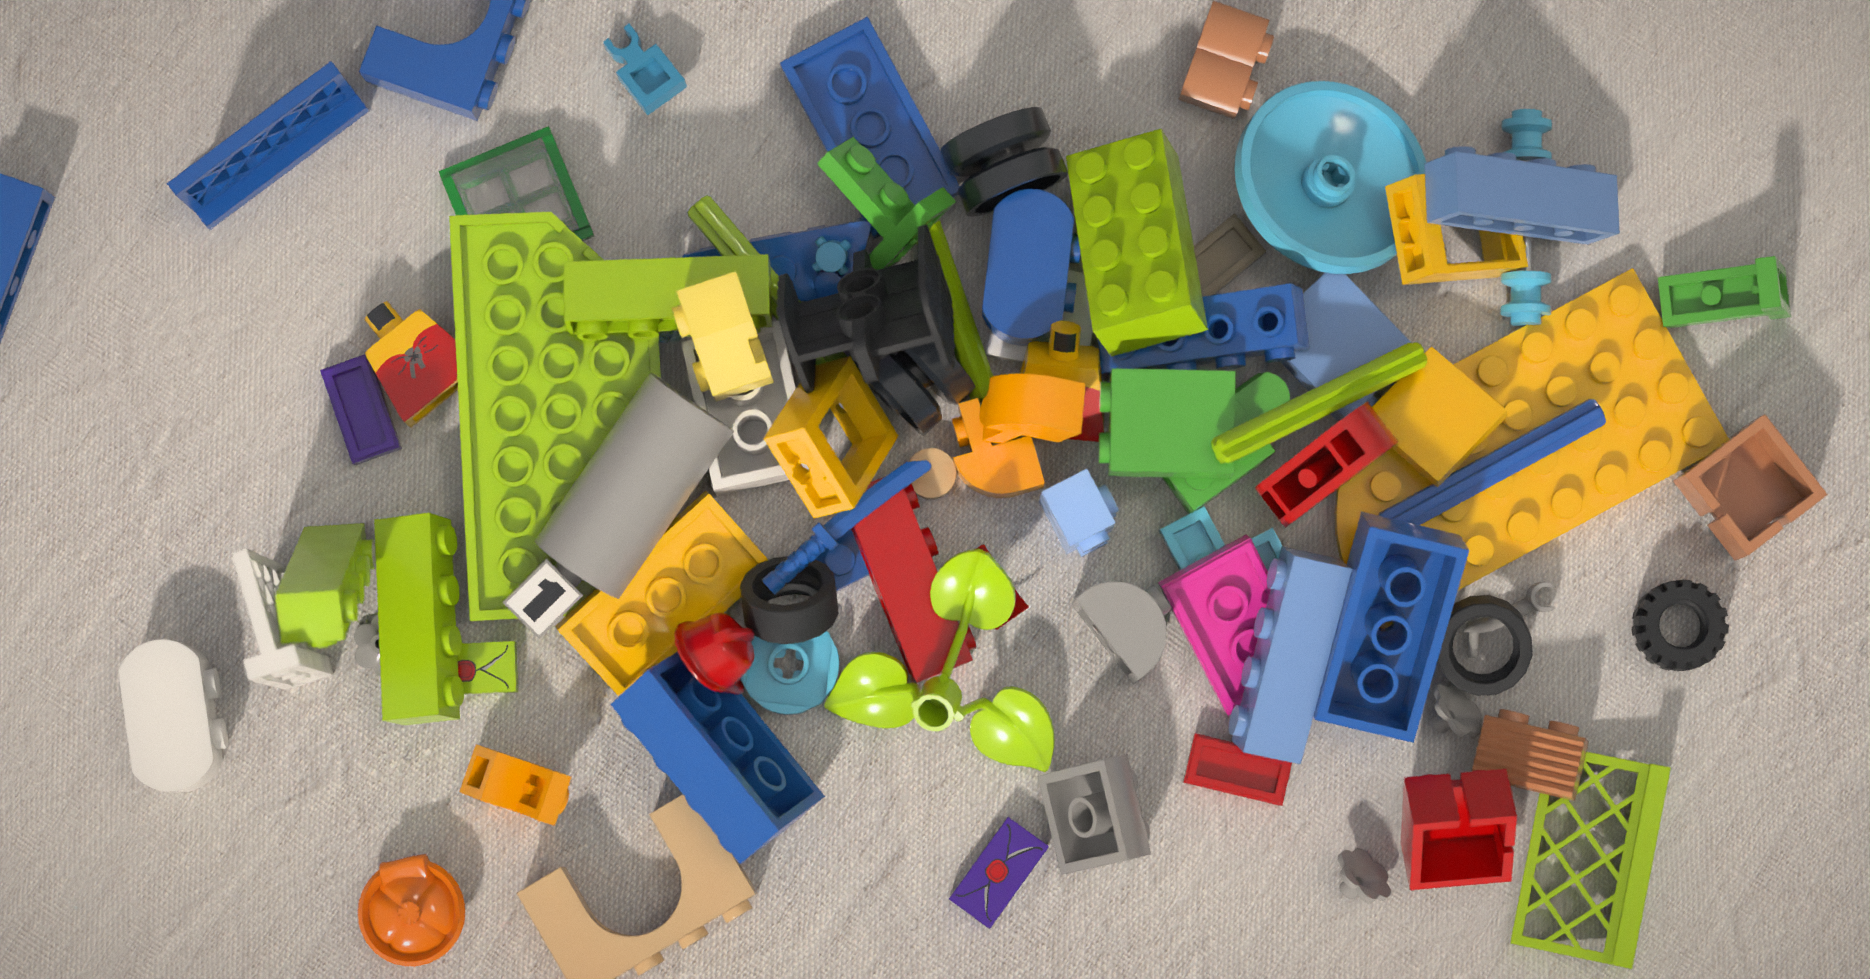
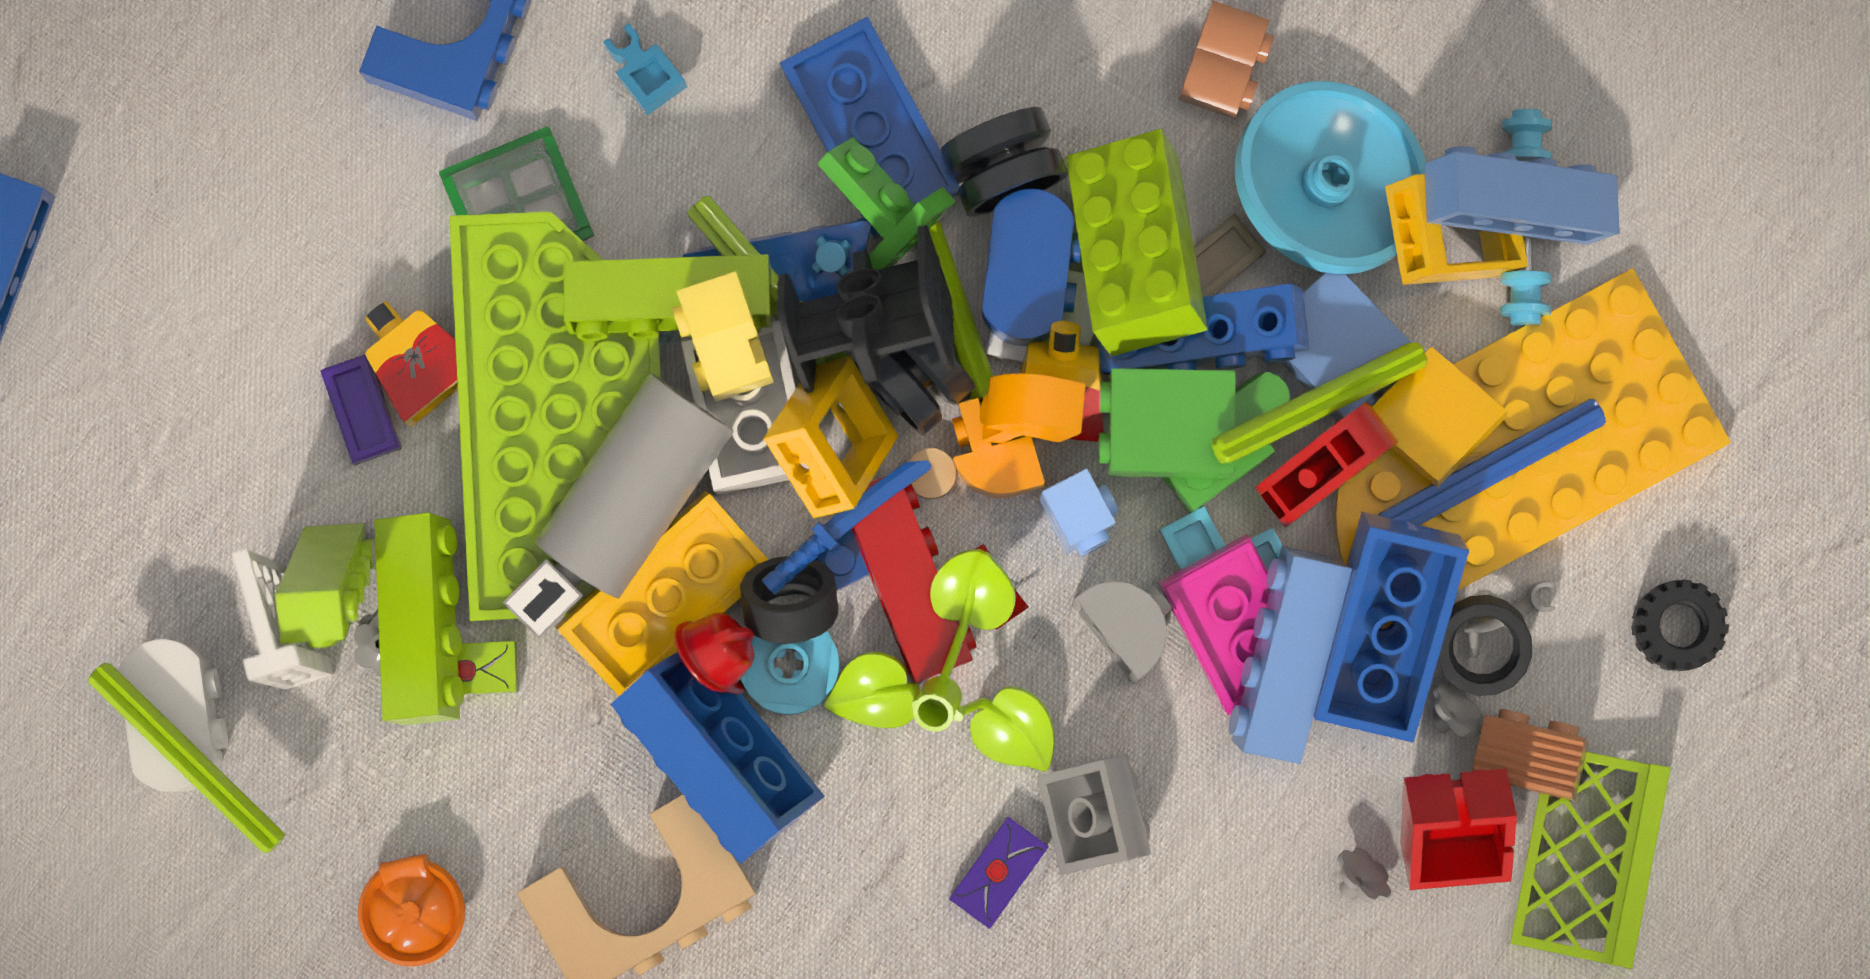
(186, 757): none -> lime axle
(269, 146): blue fence -> none
(516, 784): light orange brick -> none
(1227, 769): red tile -> none
(1725, 294): bright green bracket -> none
(1748, 485): nougat piece -> none

